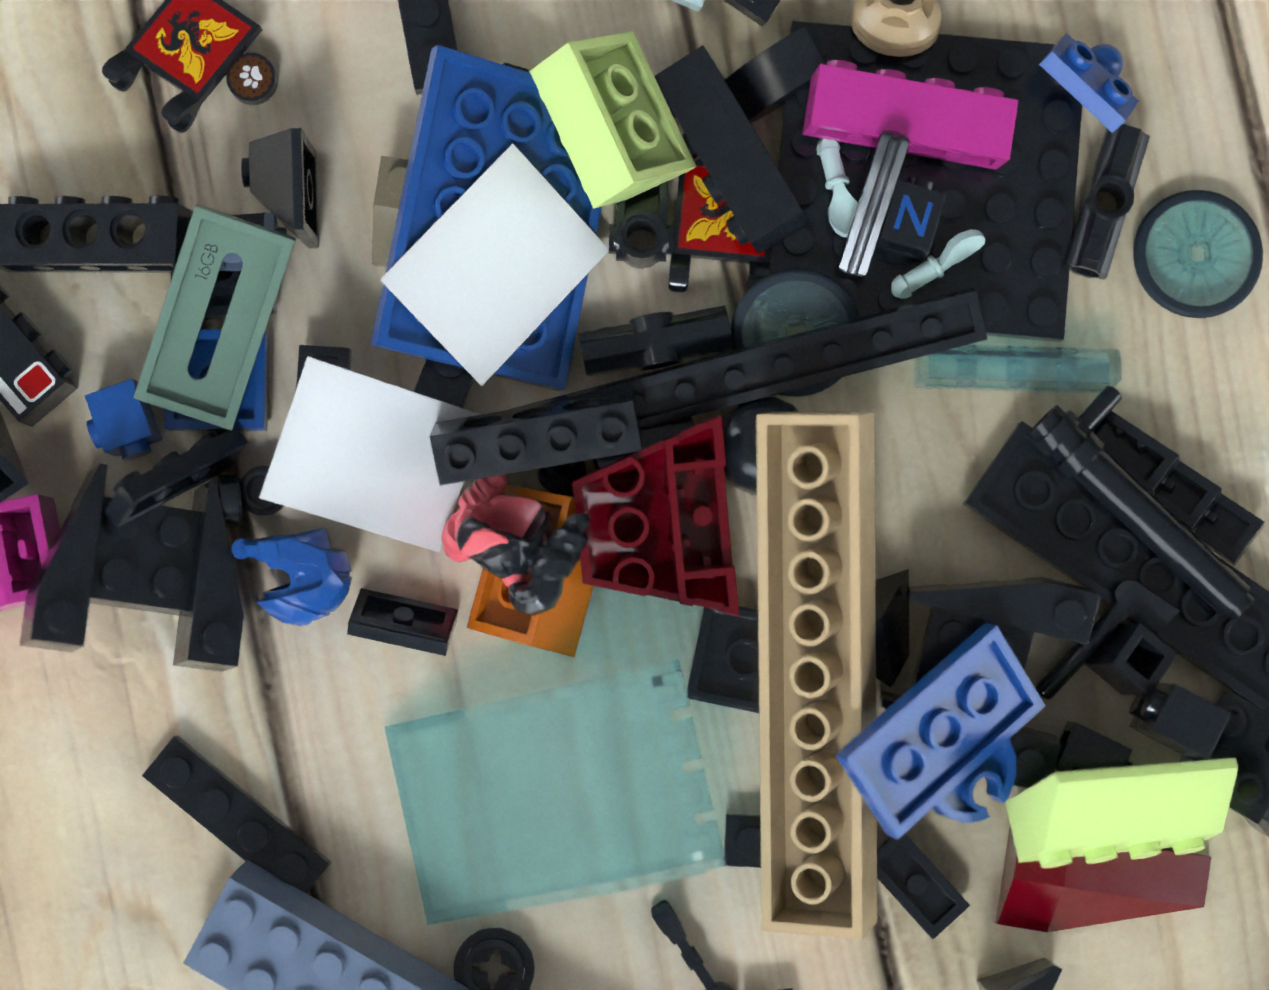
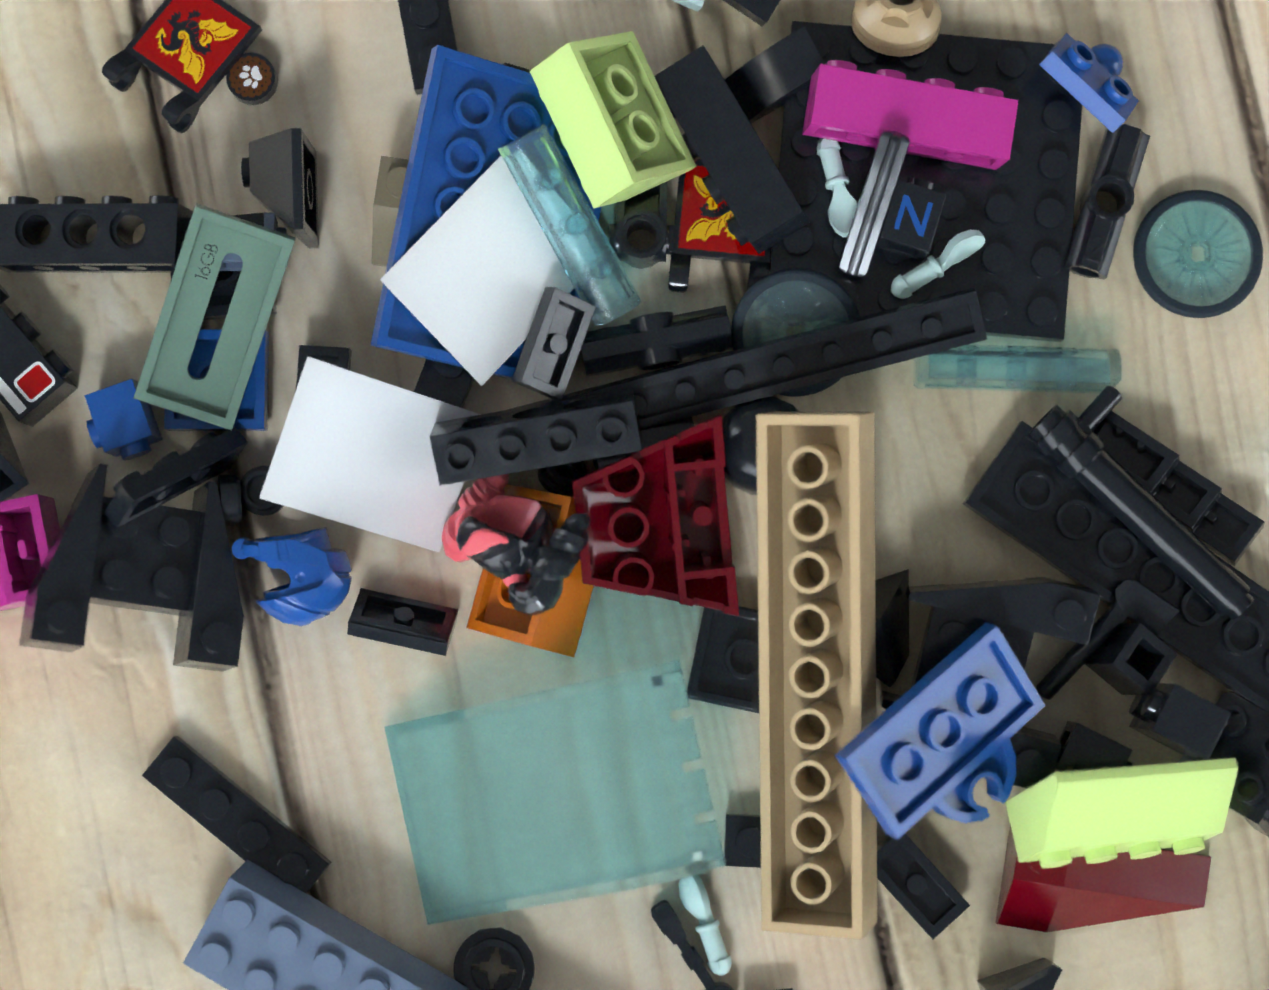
(553, 343): none -> plate
(570, 224): none -> clear light blue brick
(696, 901): none -> light aqua piece

